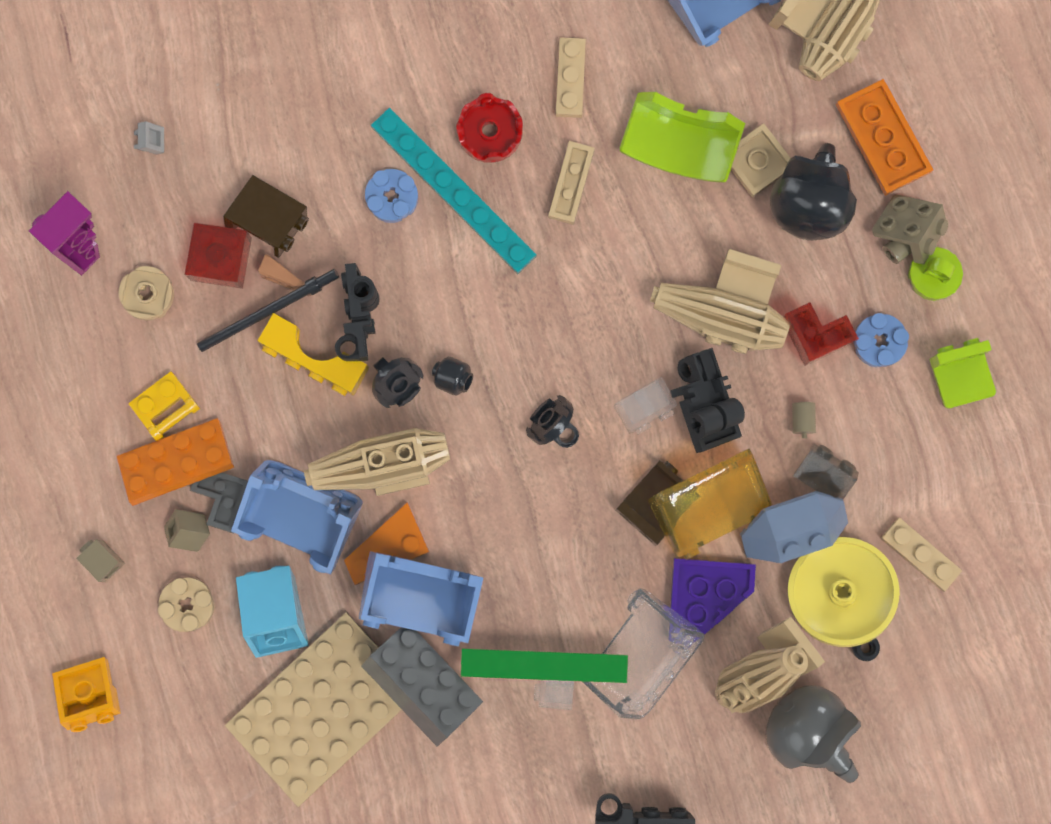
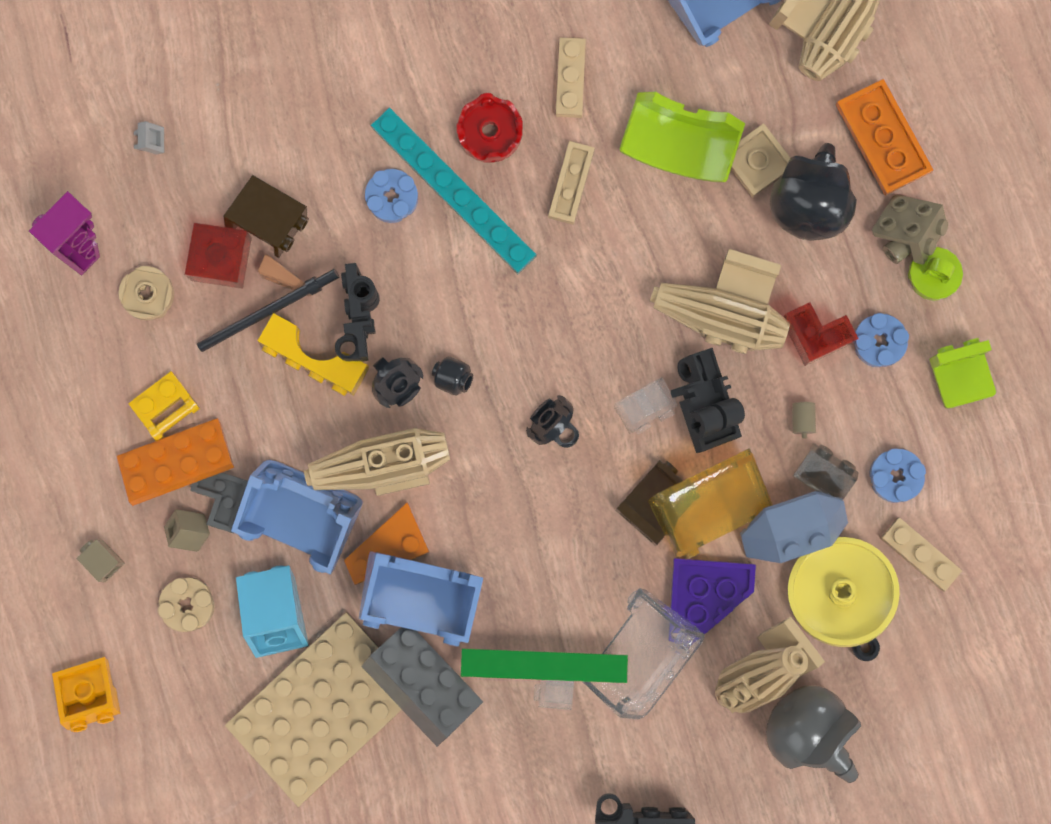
(912, 471): none -> medium blue plate

